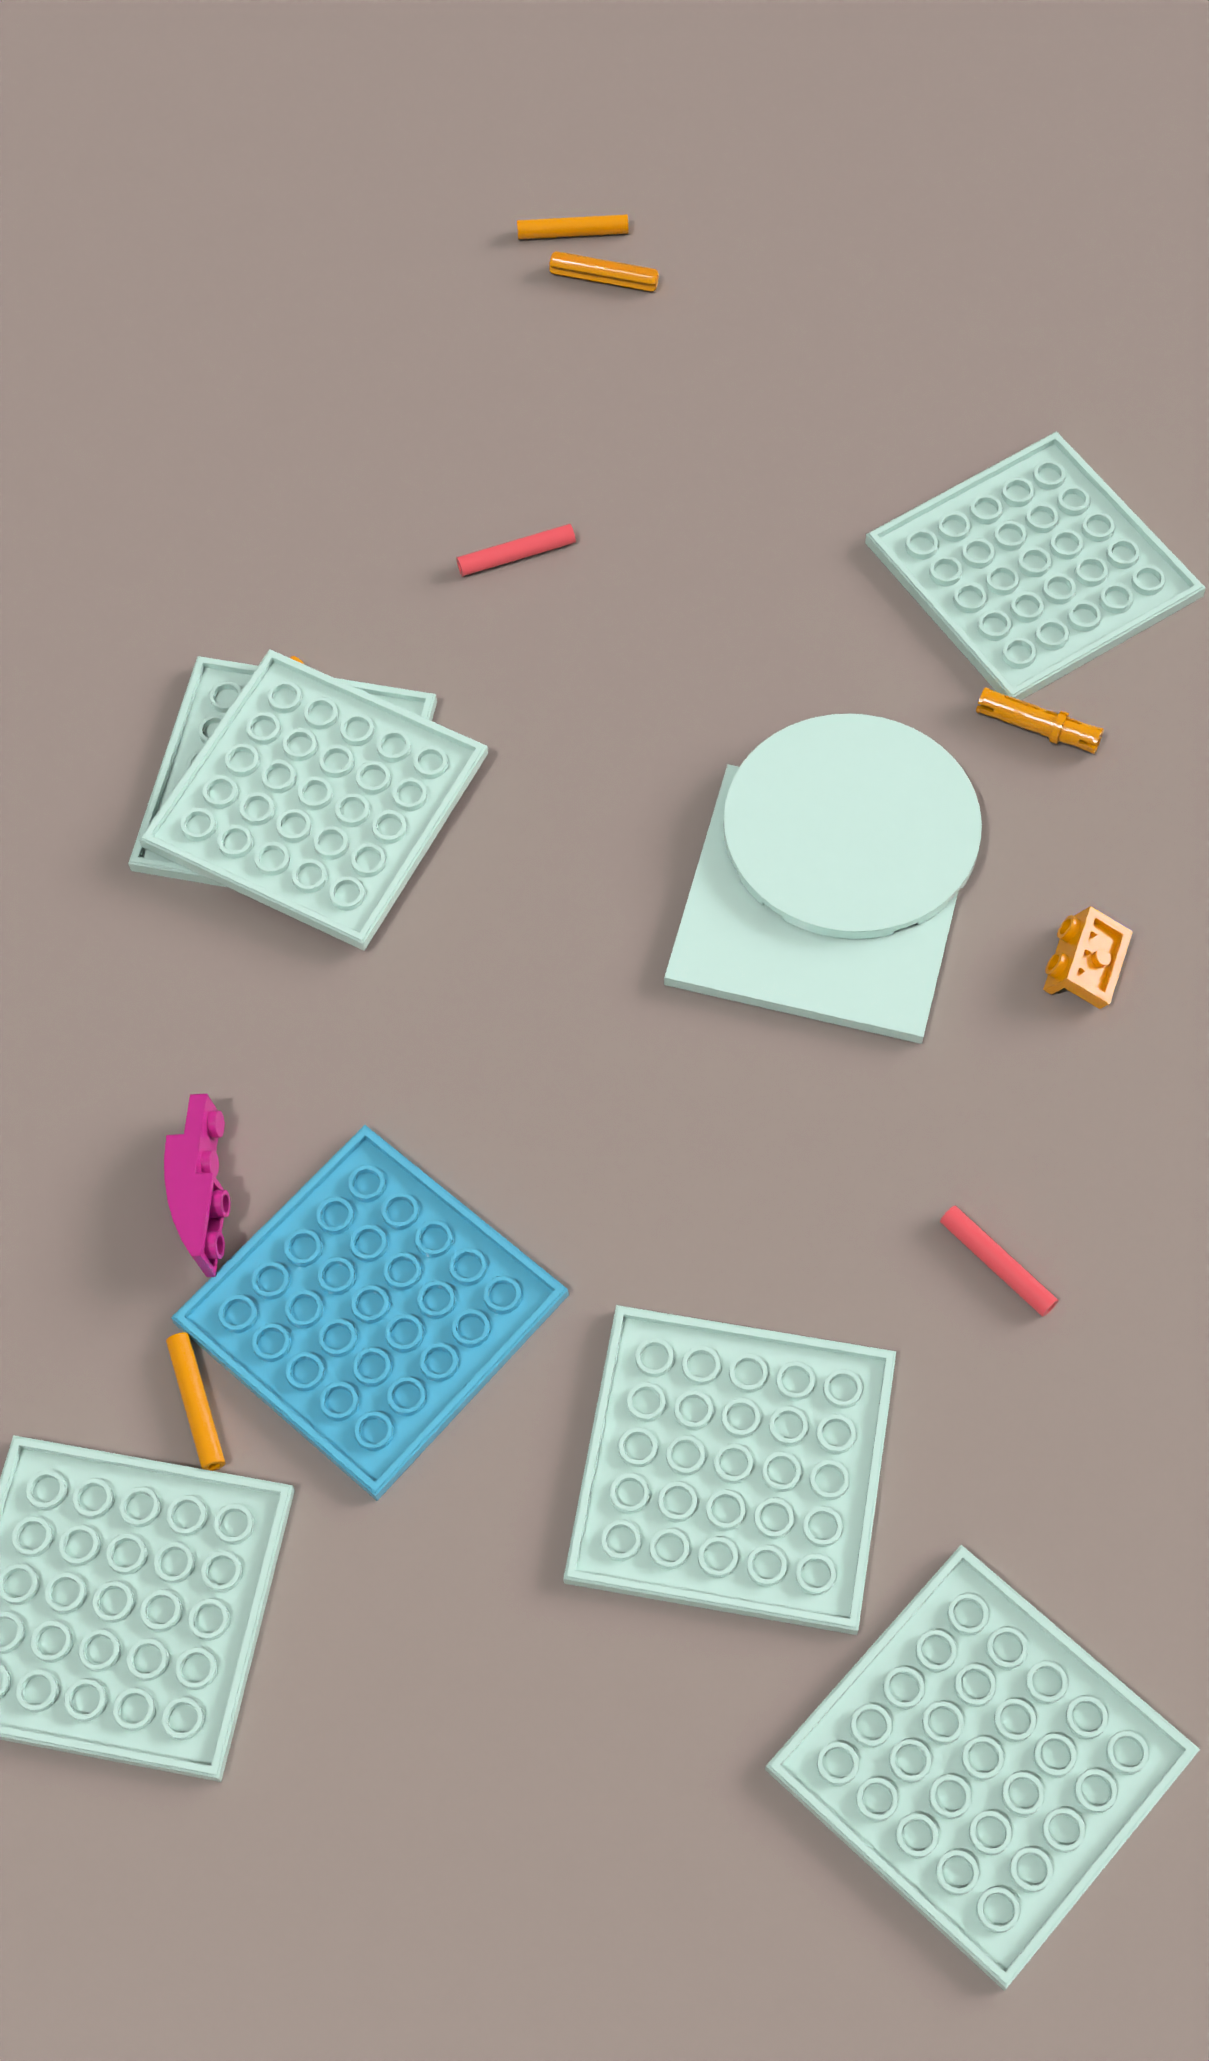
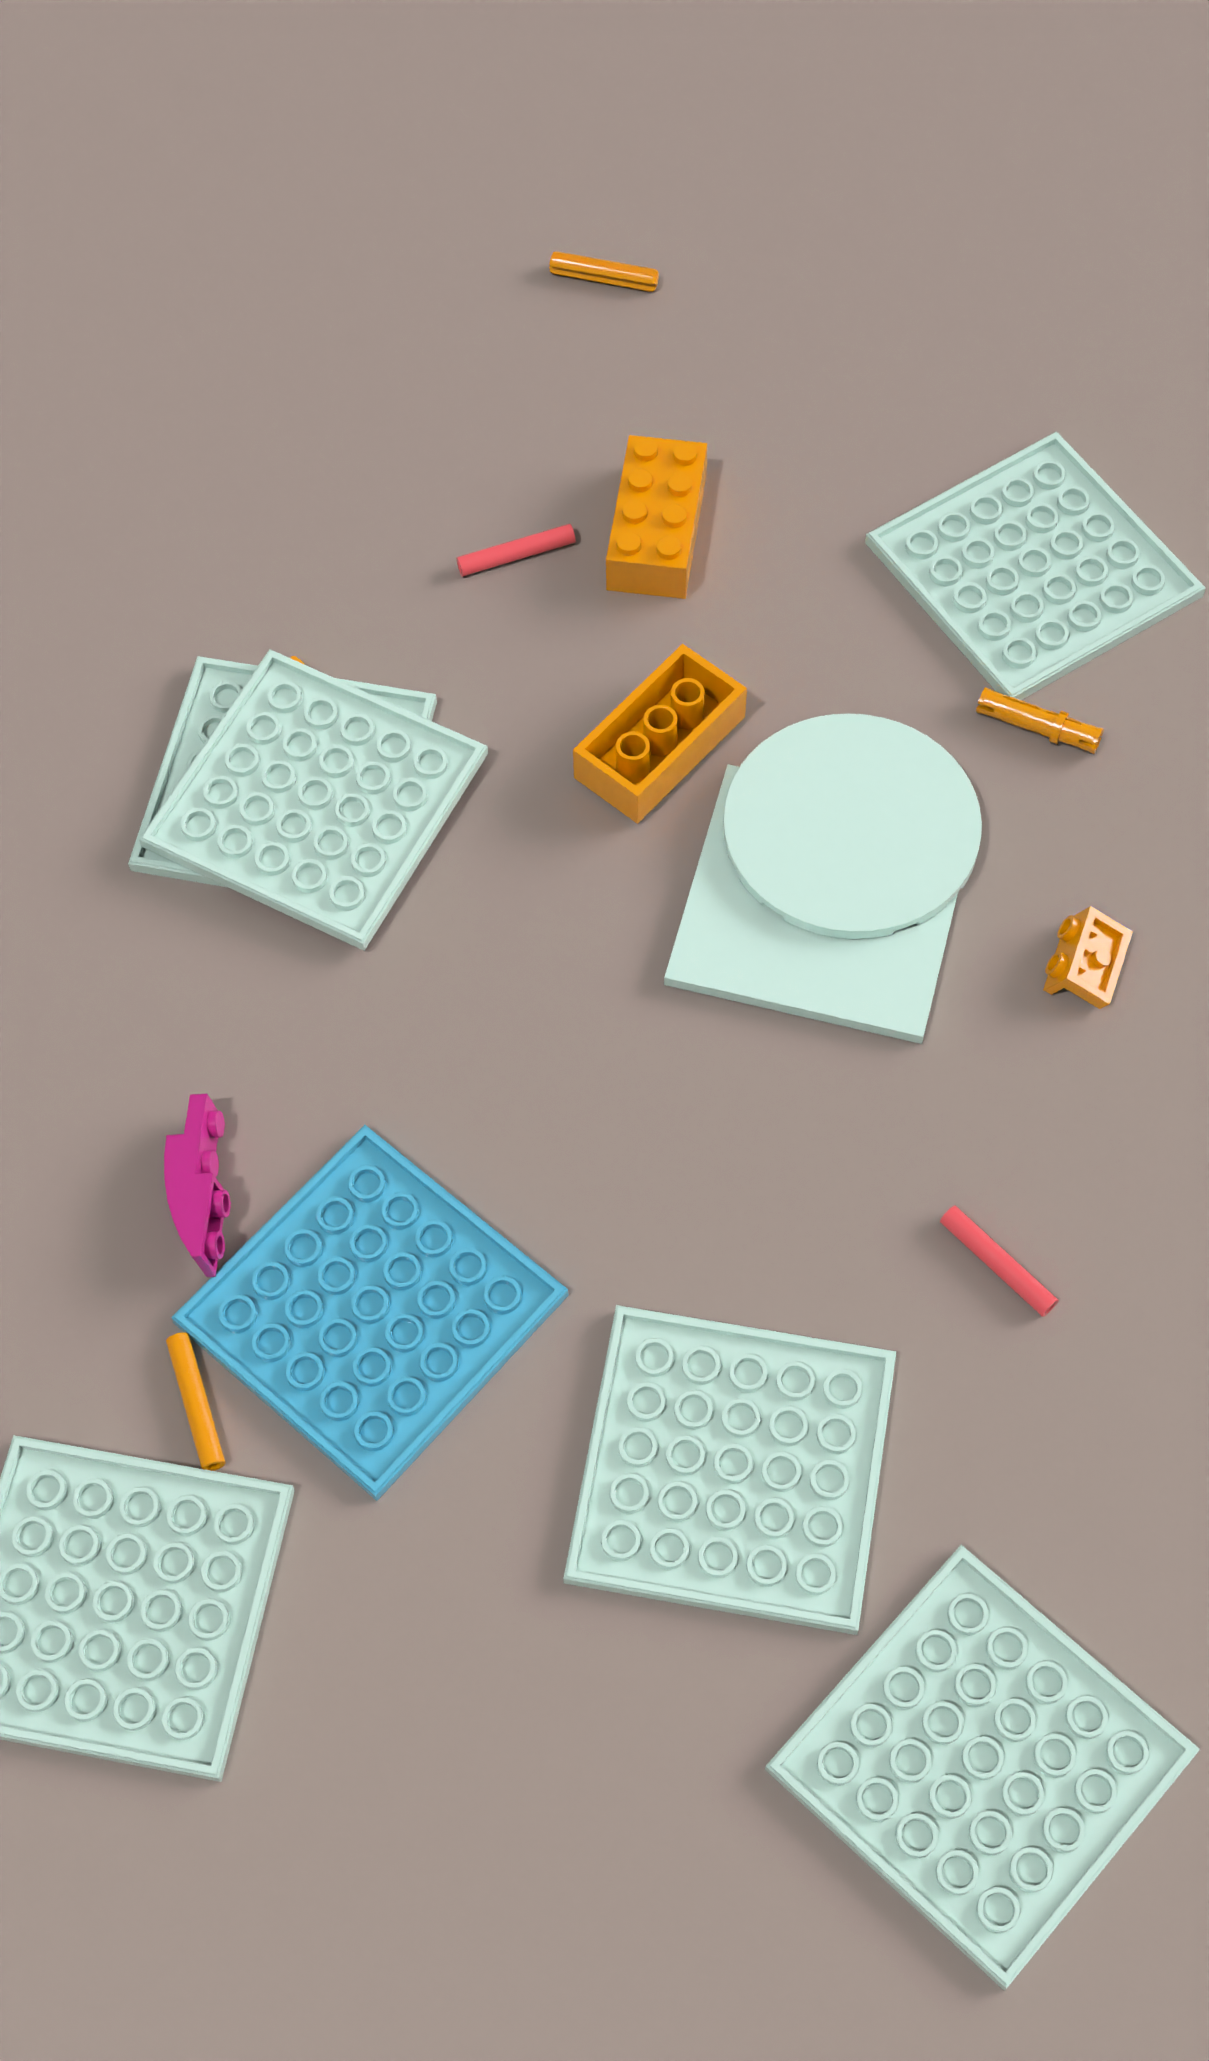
(572, 226): light orange piece -> none
(656, 517): none -> light orange brick
(659, 733): none -> light orange brick

